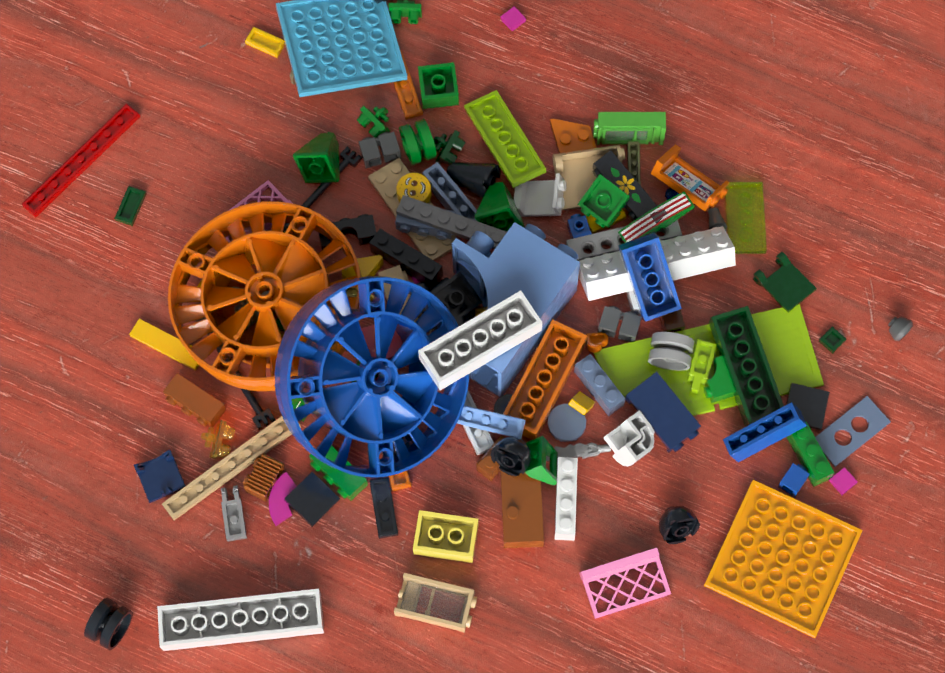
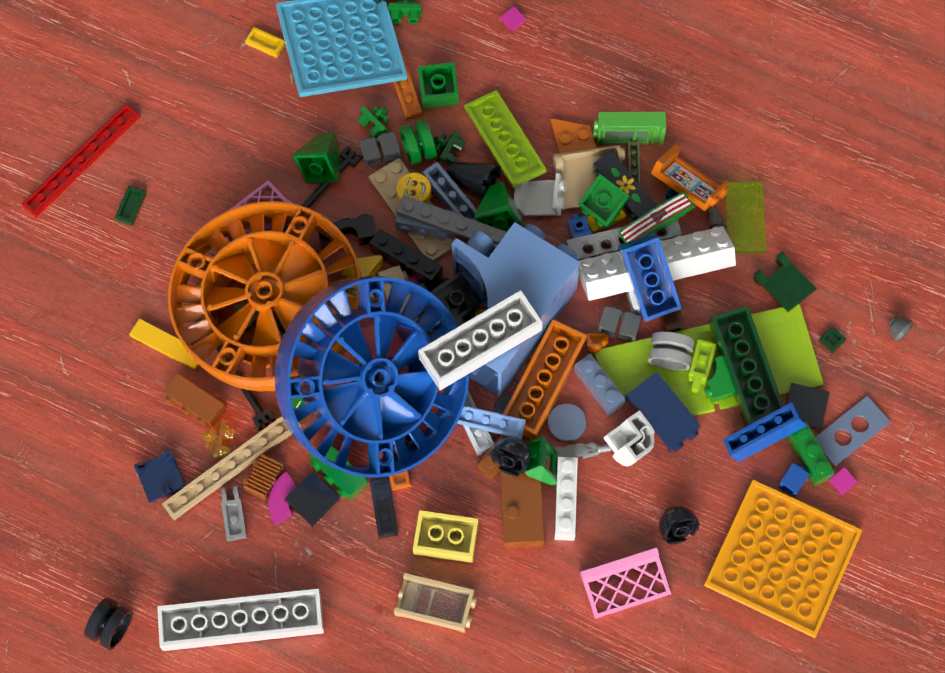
(581, 403): yellow tile -> none

